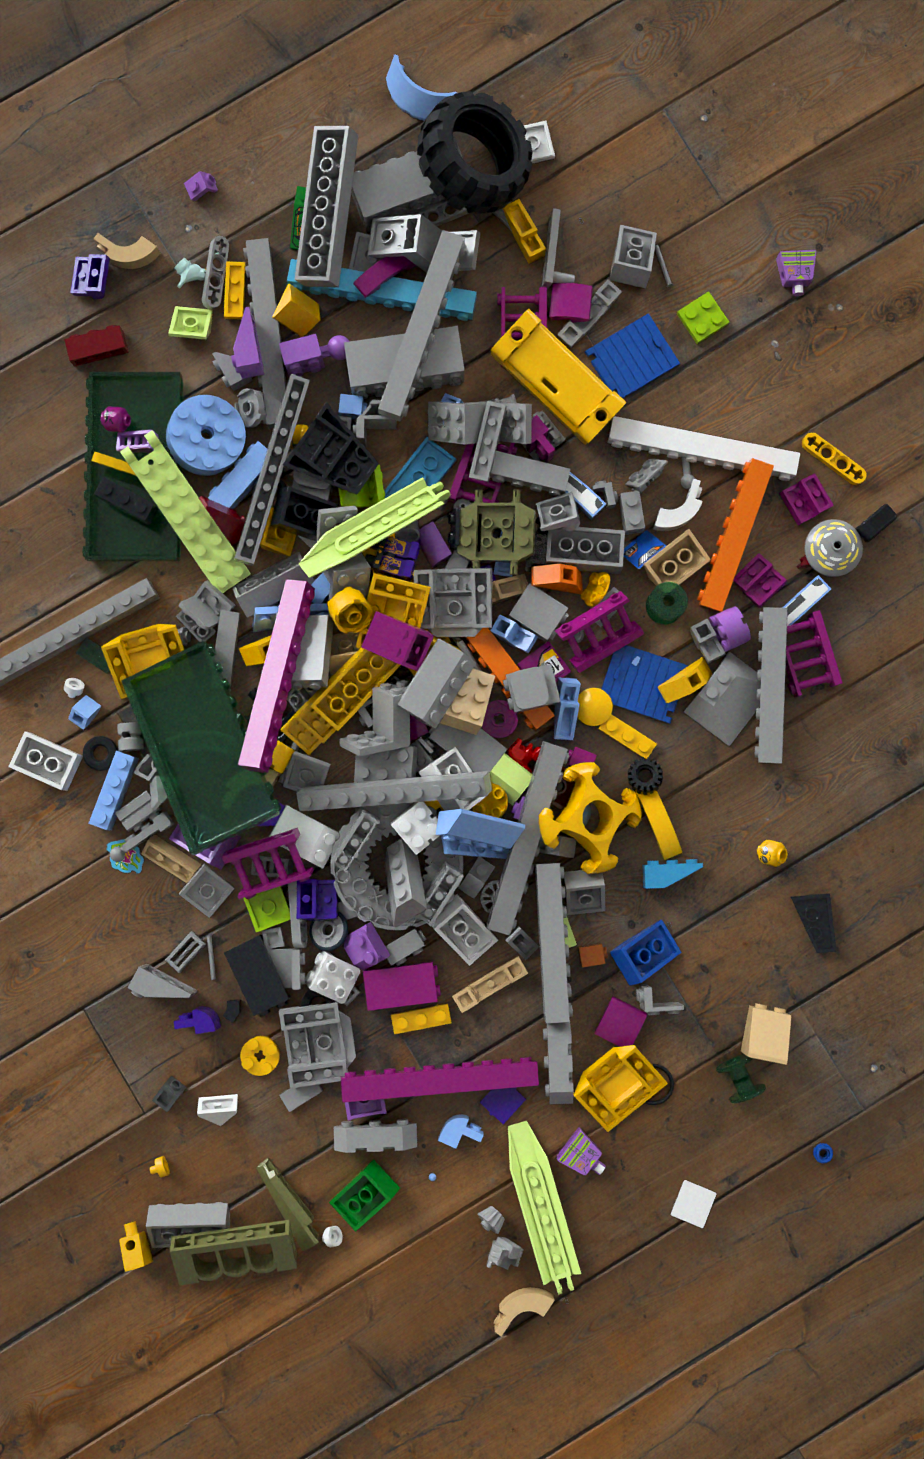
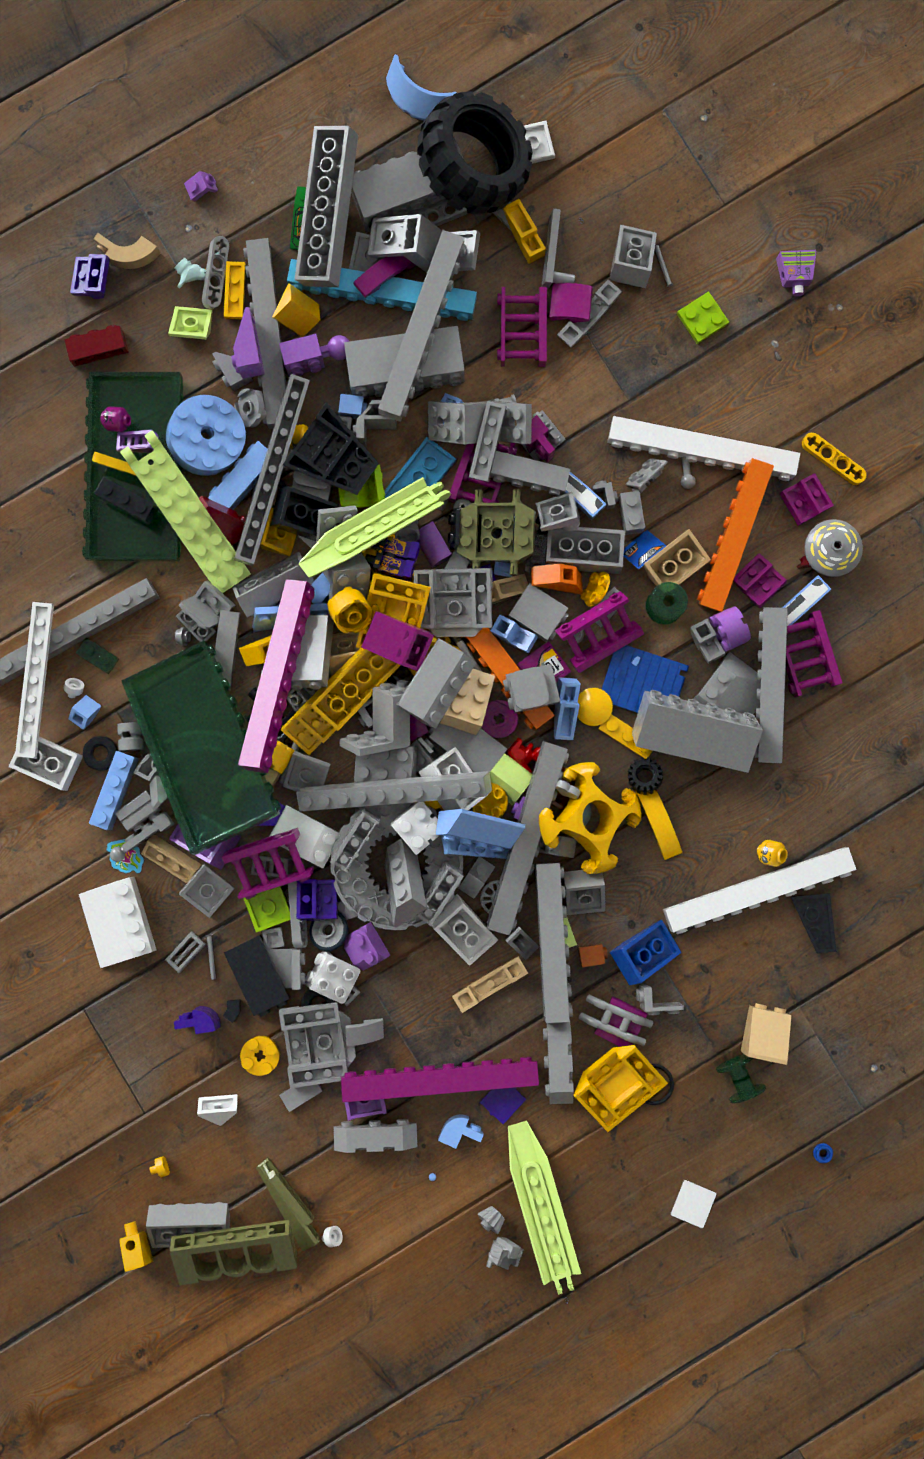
(34, 680): none -> white plate
(117, 922): none -> white slope
(140, 650): yellow slope -> none
(155, 983): light grey slope -> none
(169, 1093): dark grey bracket -> none
(364, 1033): none -> light grey slope
(364, 1195): green slope -> none
(401, 985): magenta brick -> none
(405, 945): light grey brick -> none
(421, 1018): yellow plate -> none
(520, 1301): tan arch -> none
(556, 377): yellow piece -> none
(567, 790): none -> light grey tile
(580, 756): magenta brick -> none
(581, 1154): medium lavender torso -> none
(627, 1018): none -> light grey piece
(631, 358): blue door -> none
(663, 875): dark azure slope -> none
(673, 519): white arch -> none
(686, 681): yellow slope -> none
(696, 731): none -> light grey brick
(759, 889): none -> white brick
(876, 523): black animal -> none

